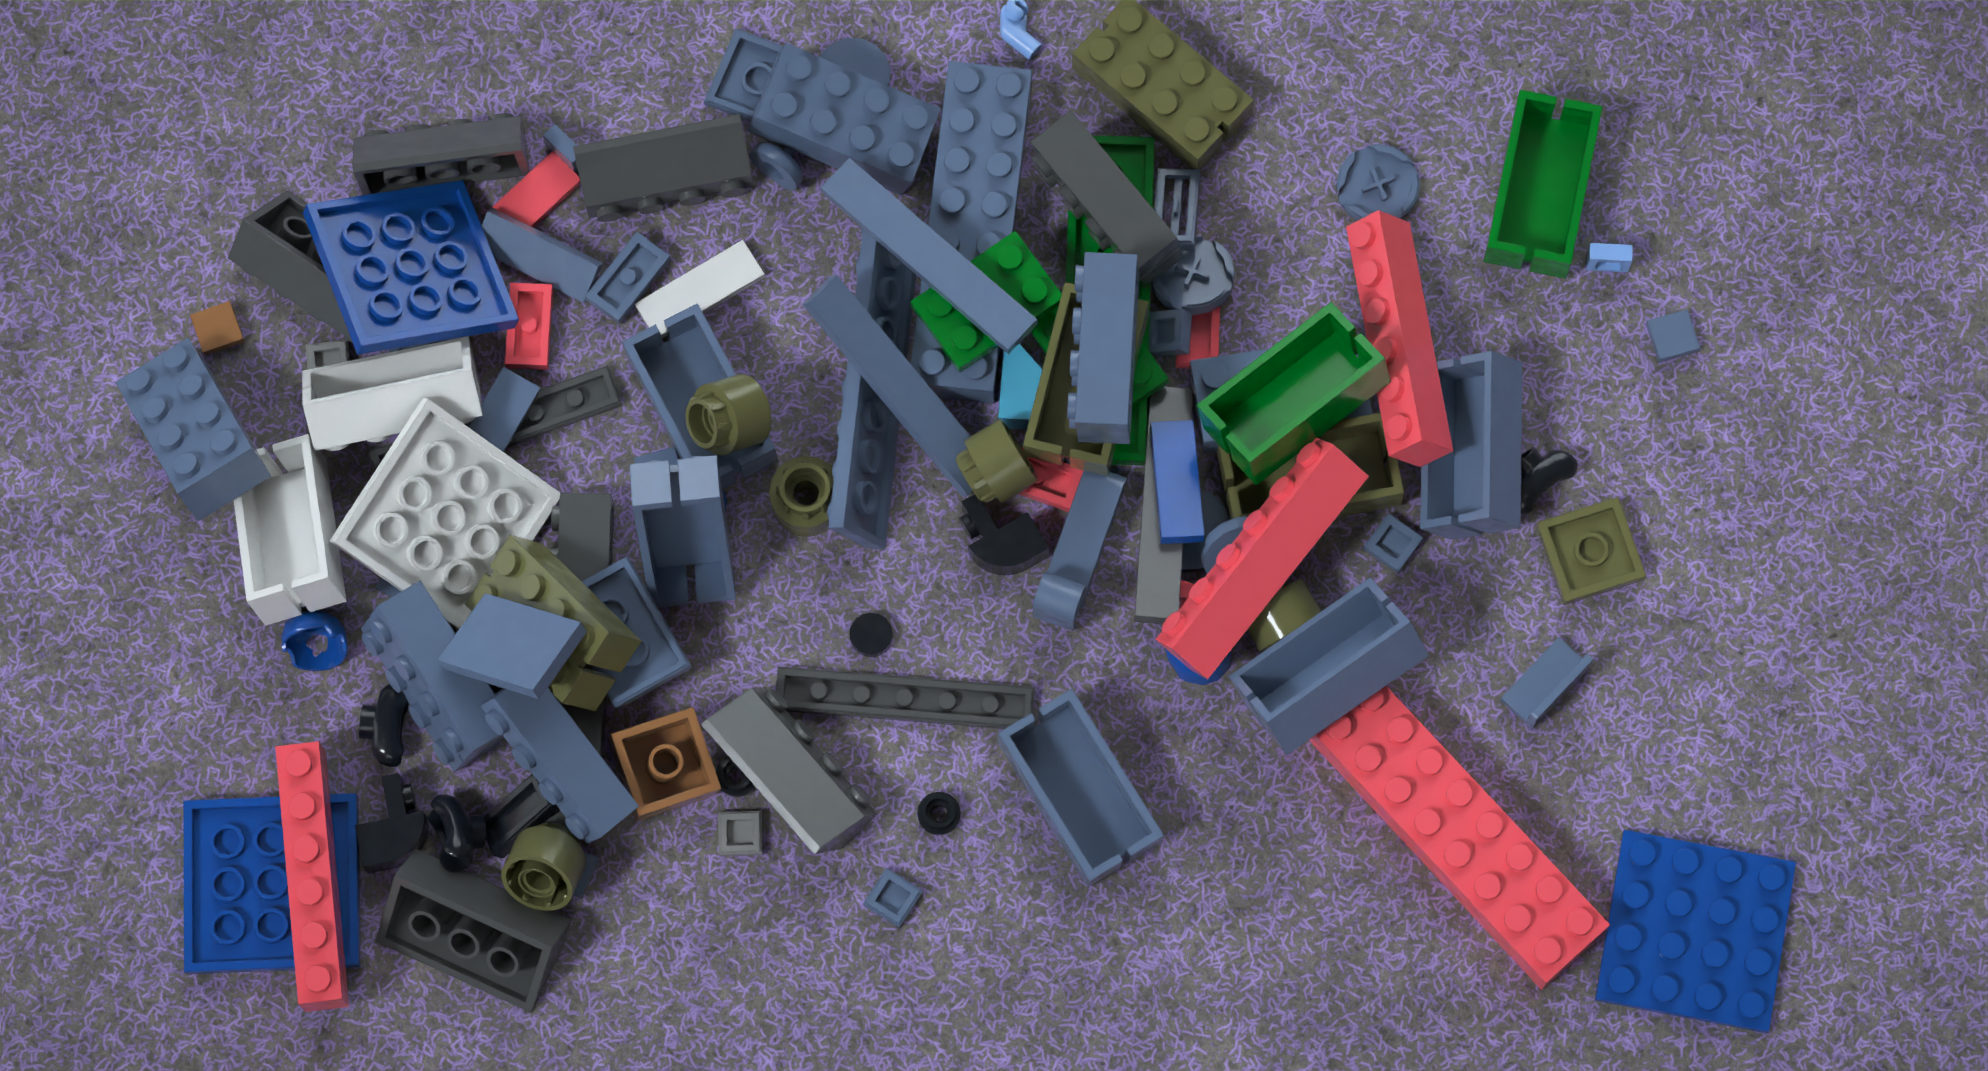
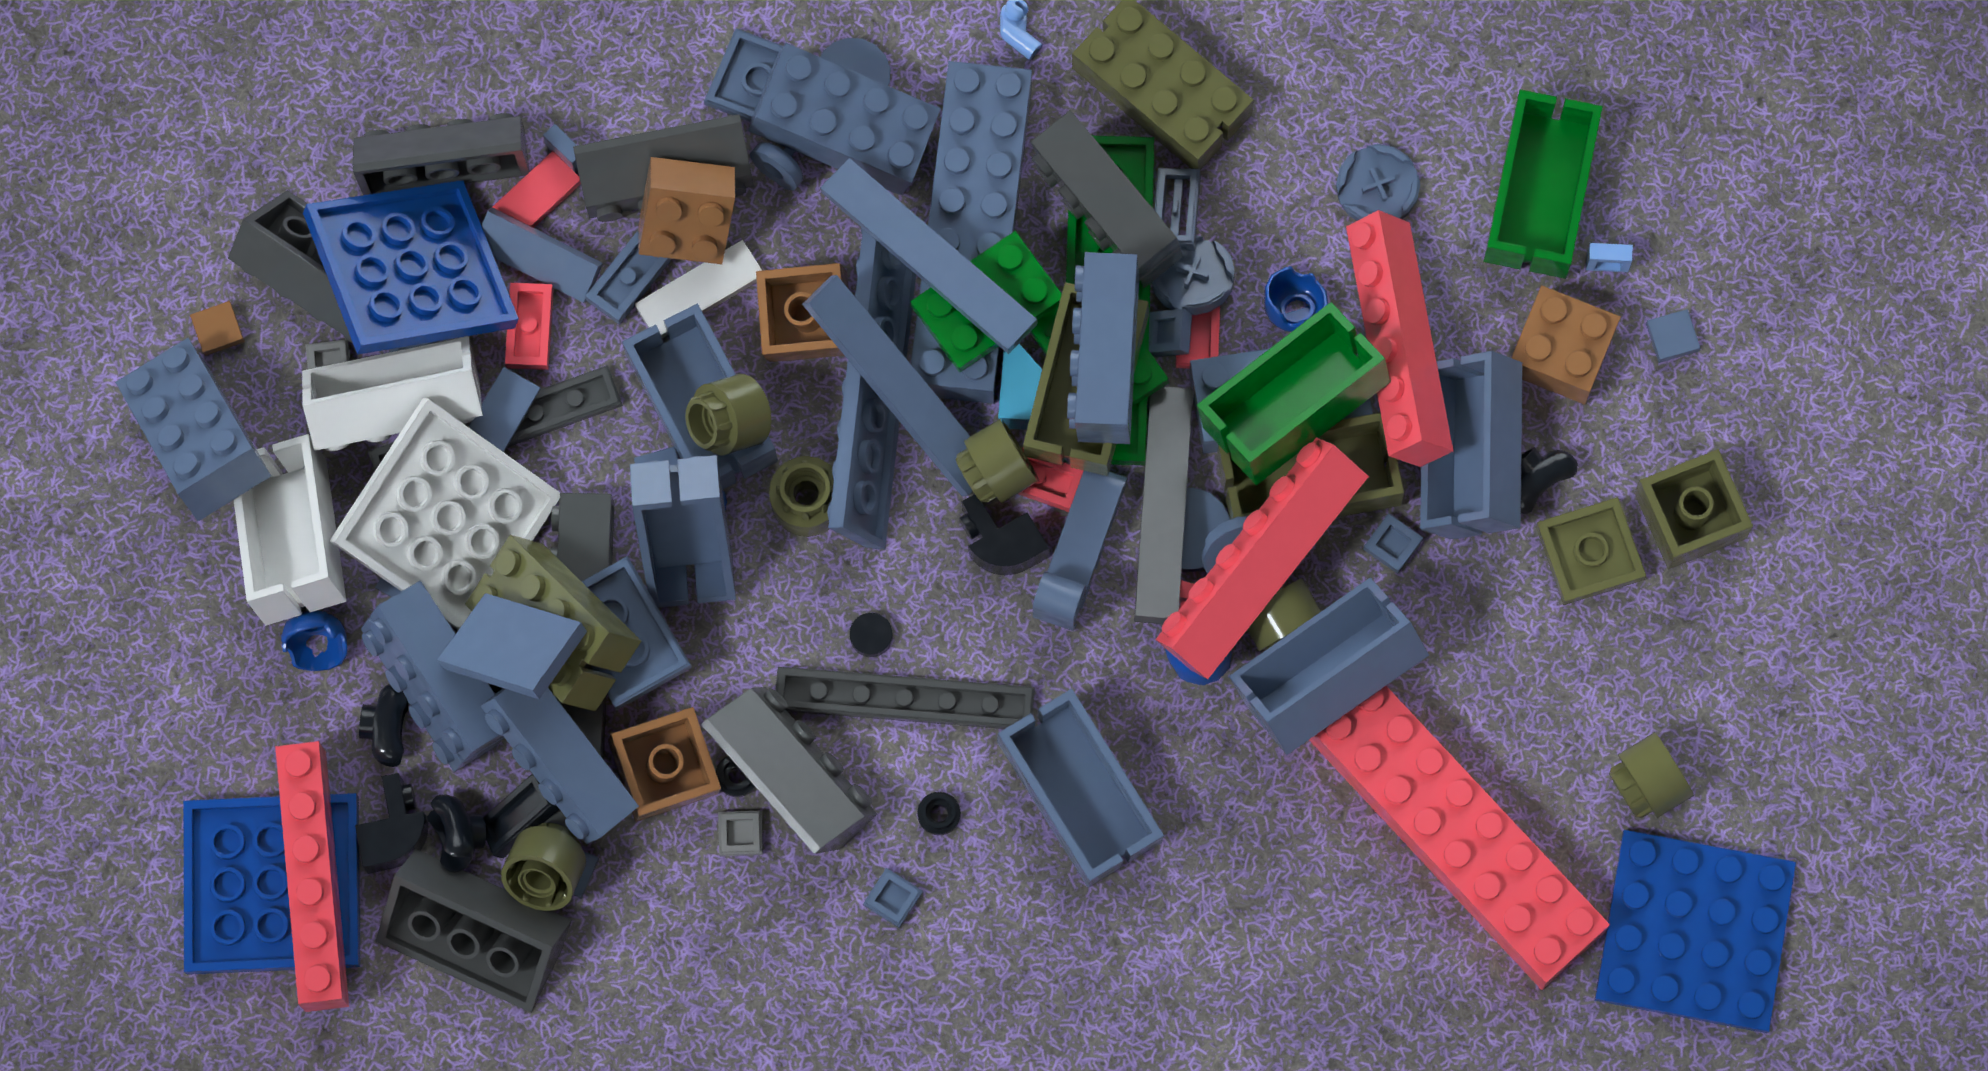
(686, 210): none -> medium nougat brick
(785, 324): none -> medium nougat brick
(1177, 482): tile -> none
(1290, 286): none -> blue hair
(1546, 682): sand blue panel -> none
(1564, 344): none -> medium nougat brick
(1650, 778): none -> olive piece
(1693, 509): none -> olive brick

